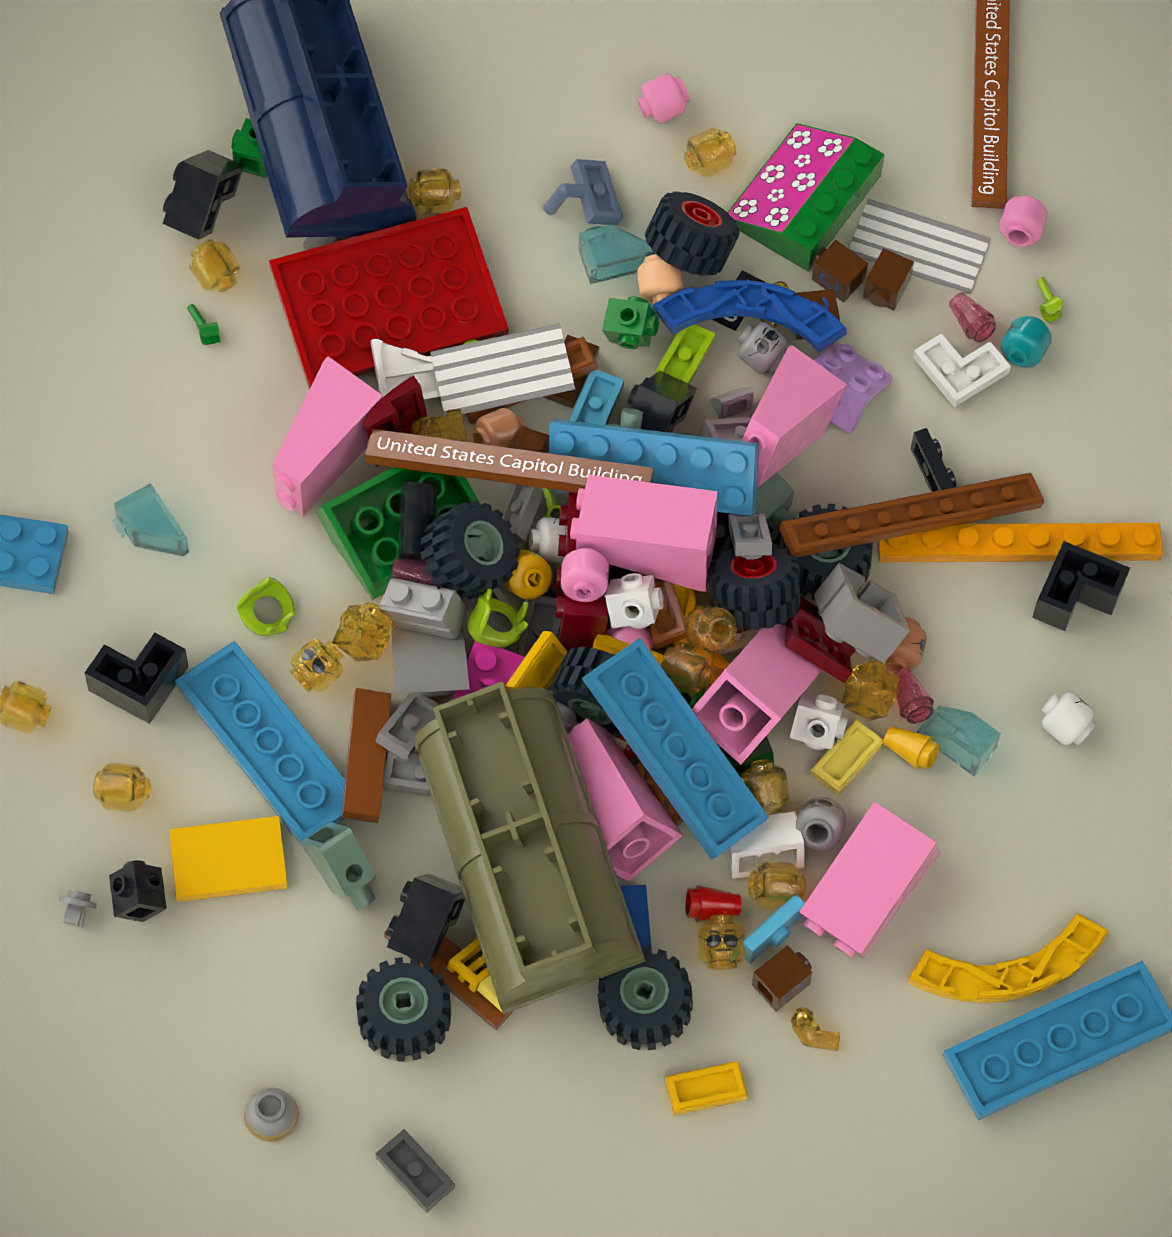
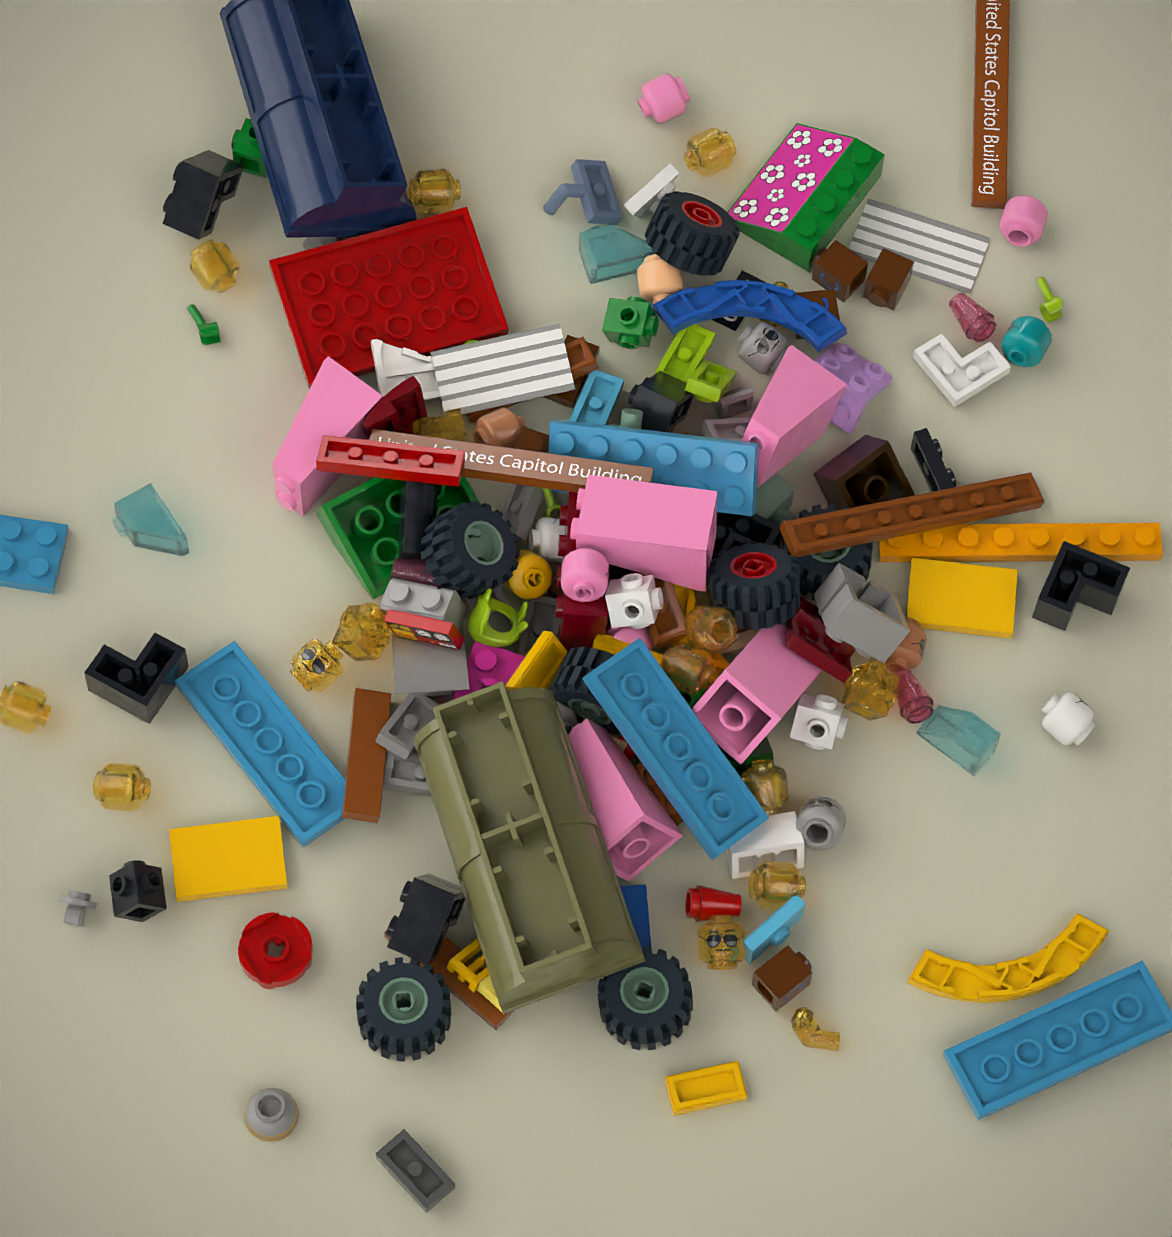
(266, 588): lime piece -> none
(272, 970): none -> red plate
(335, 851): sand green torso -> none
(390, 460): none -> red plate
(424, 629): none -> tile
(652, 193): none -> white wing
(710, 381): none -> lime plate
(750, 535): light grey plate -> none
(847, 757): light yellow tile -> none
(863, 475): none -> dark brown slope
(869, 881): bright pink slope -> none
(913, 747): yellow cone -> none
(962, 597): none -> yellow tile

